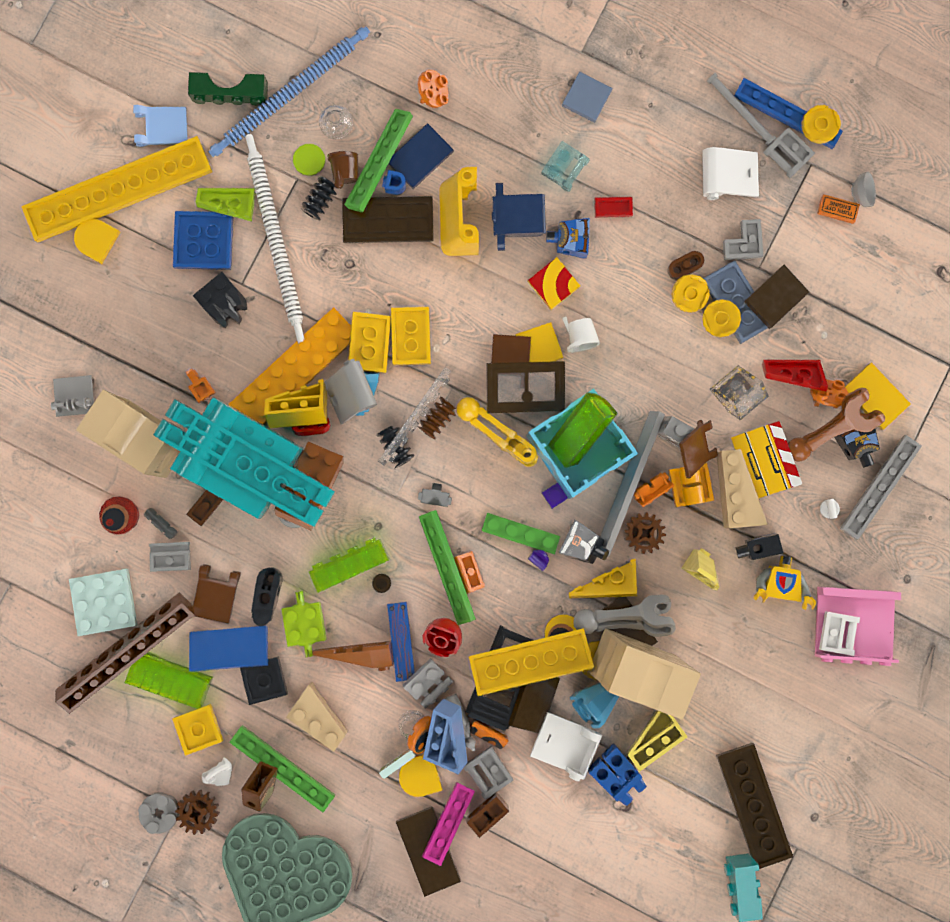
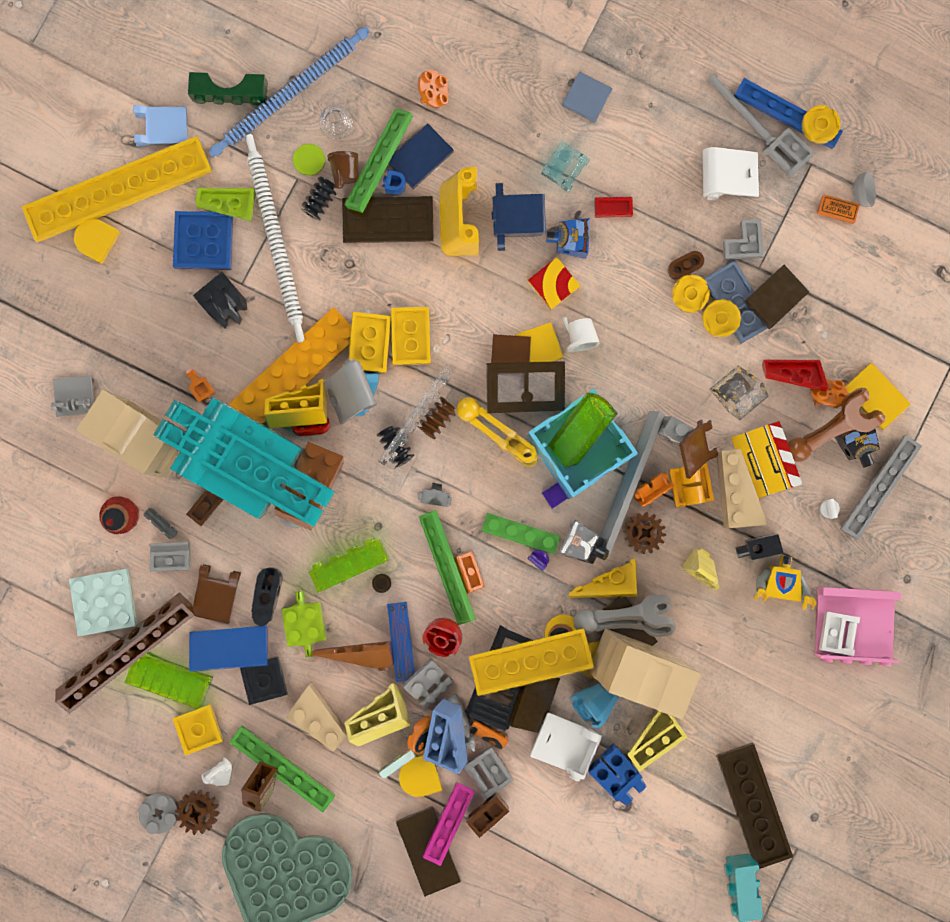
(379, 718): none -> light yellow wedge

